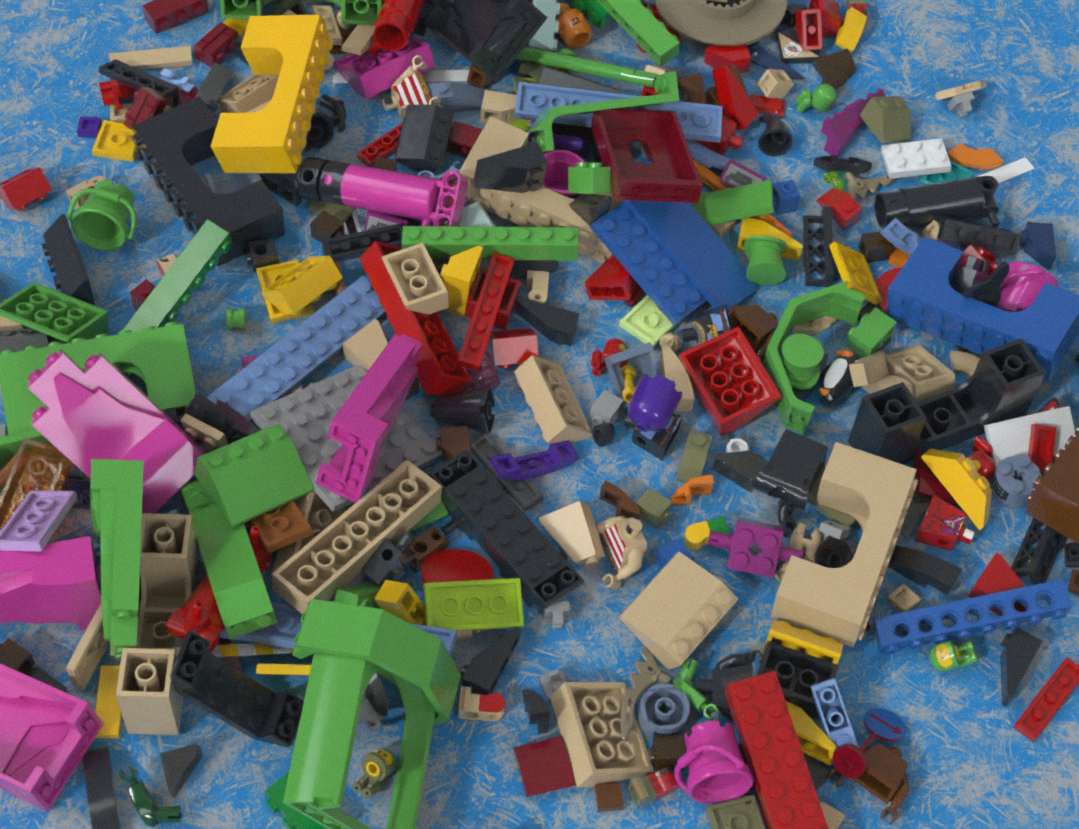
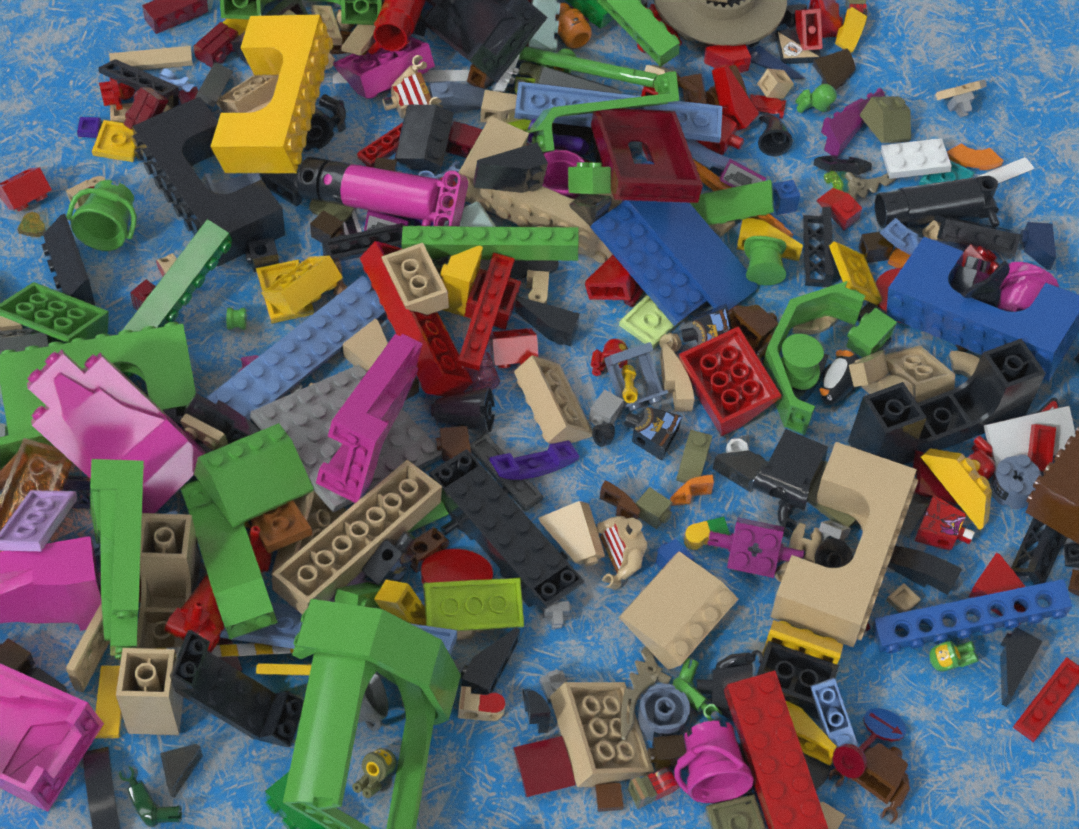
(31, 225): none -> clear yellow tile
(501, 85): none -> white gear
(653, 403): dark purple cylinder -> none

